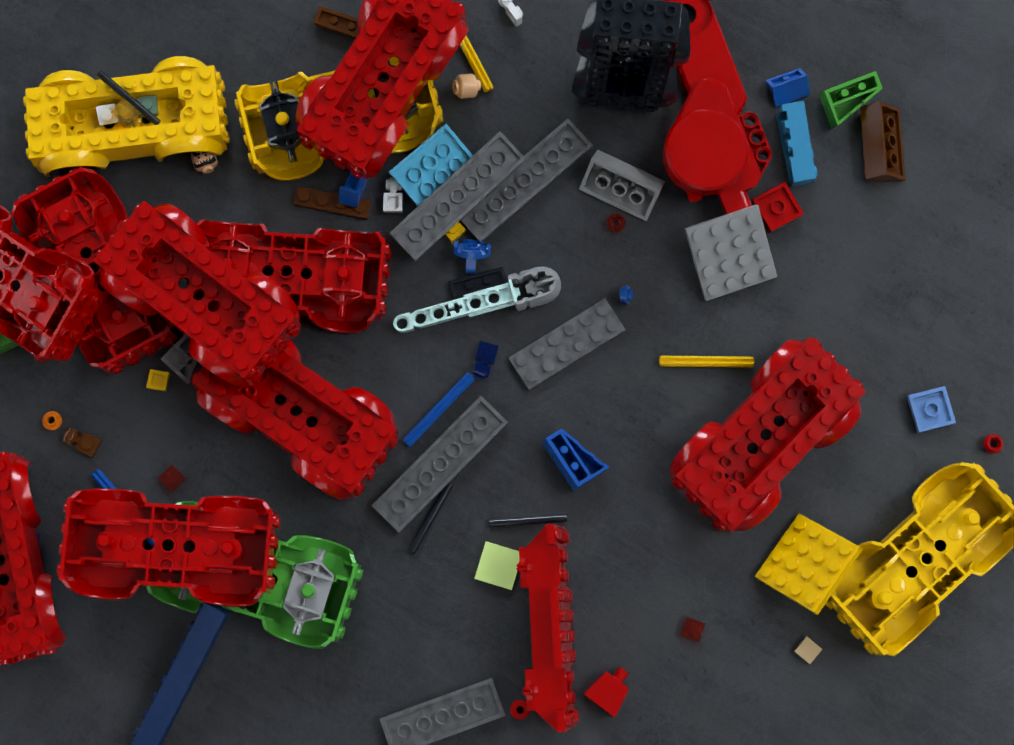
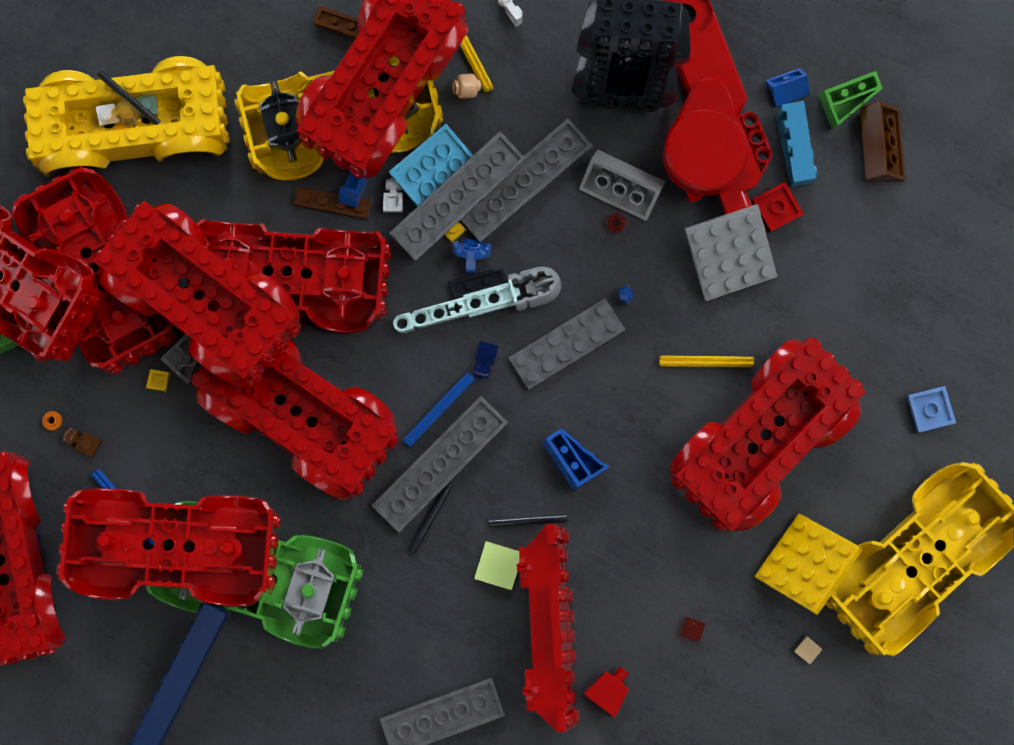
(172, 478): clear red plate -> none
(204, 162): light nougat head -> none
(515, 704): red plate -> none
(998, 443): red plate -> none

